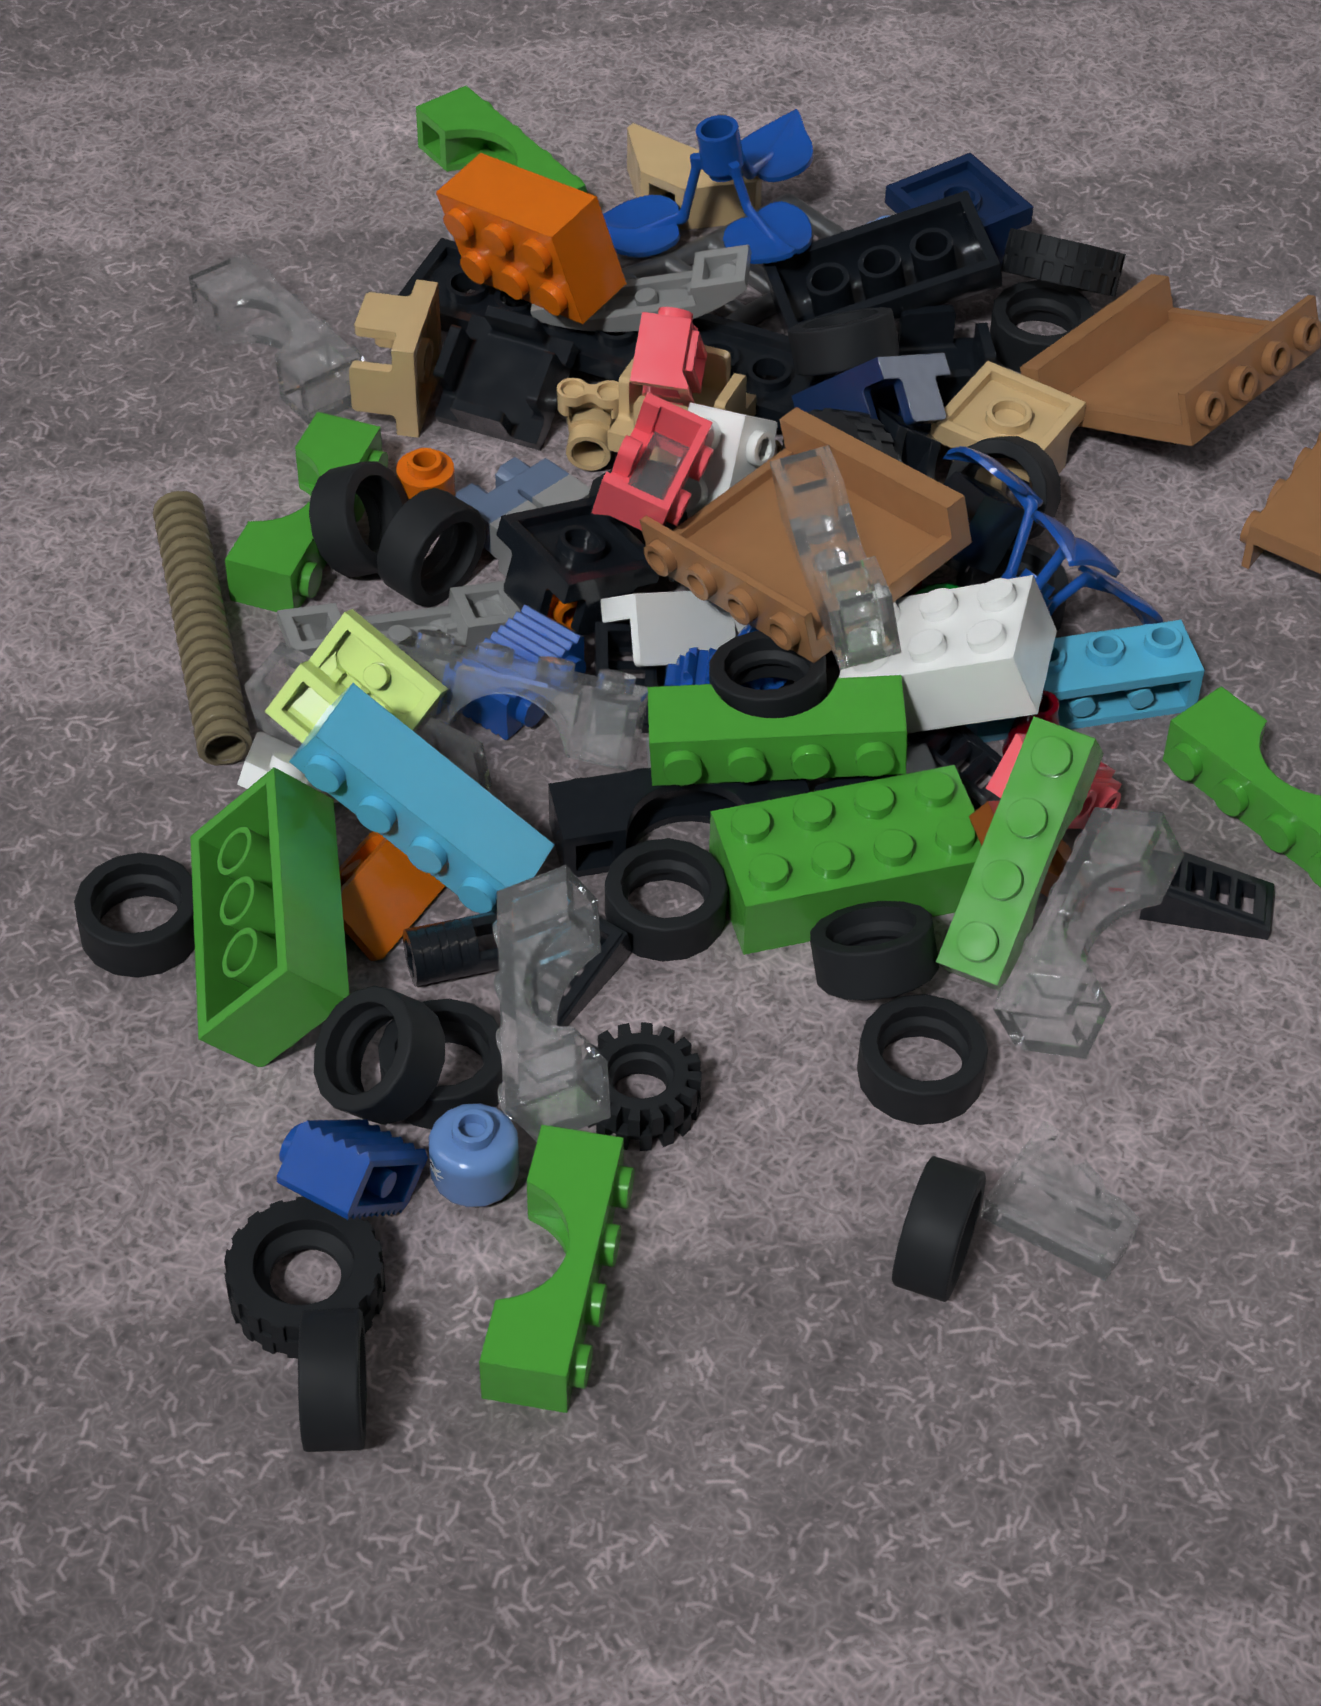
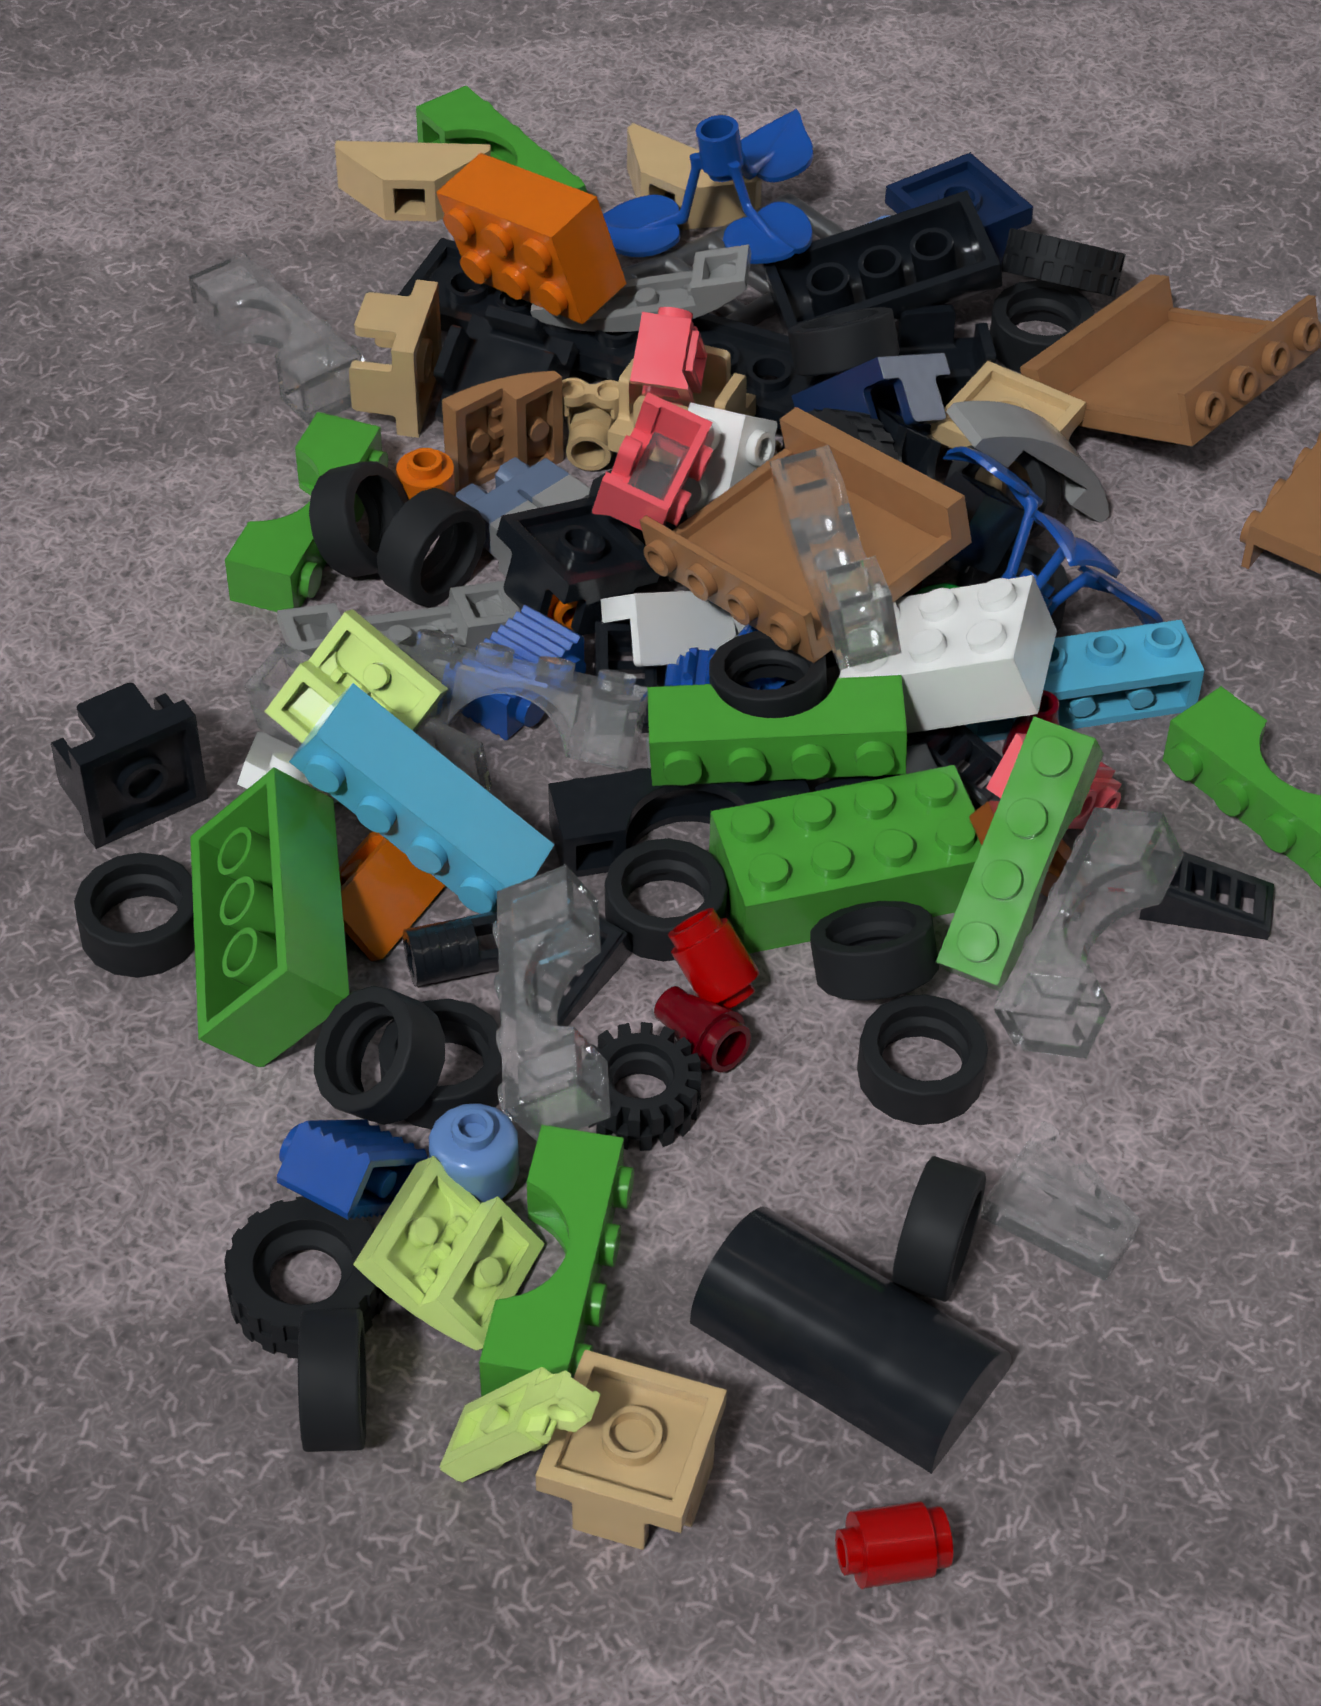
(136, 765): none -> black panel
(201, 629): dark tan piece -> none
(401, 177): none -> tan slope
(448, 1253): none -> yellowish green slope
(503, 421): none -> medium nougat slope
(516, 1421): none -> yellowish green hinge
(639, 1454): none -> tan panel
(712, 1030): none -> dark red cone
(714, 959): none -> red brick
(847, 1337): none -> black brick
(894, 1544): none -> red brick
(1008, 430): none -> light grey slope

